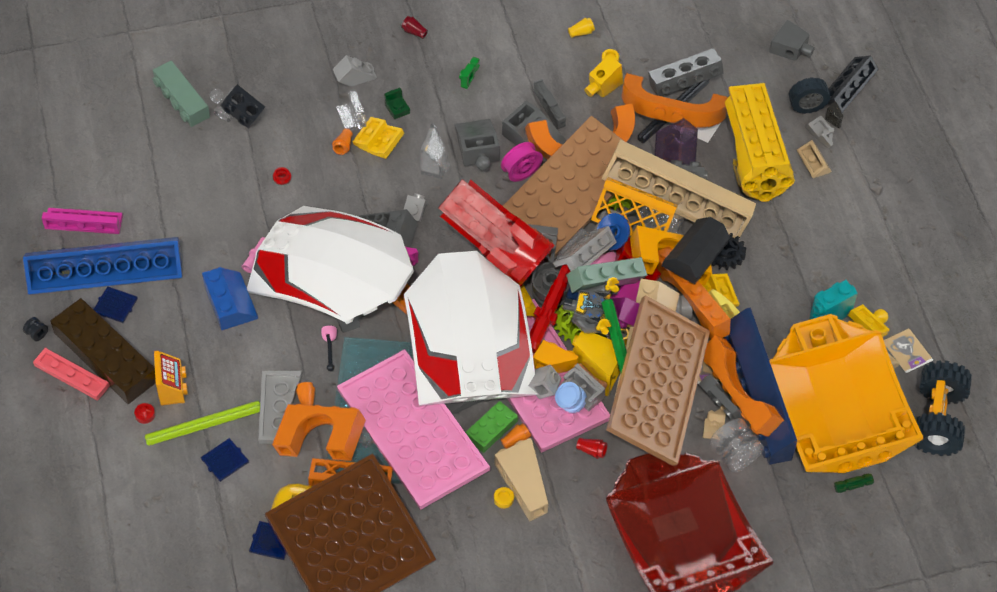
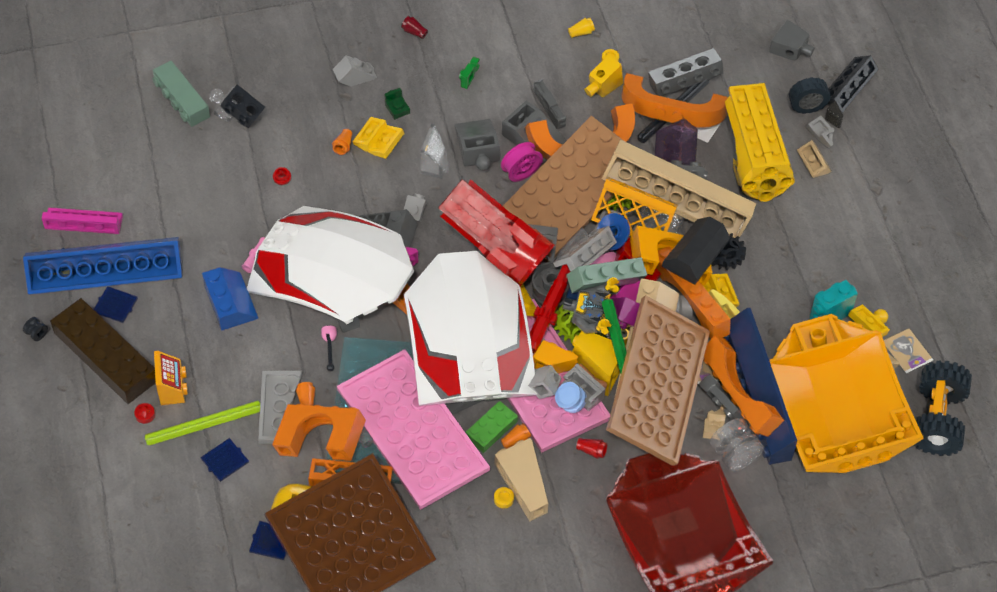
(71, 374): coral plate -> none
(352, 114): clear panel -> none
(854, 483): dark green axle -> none

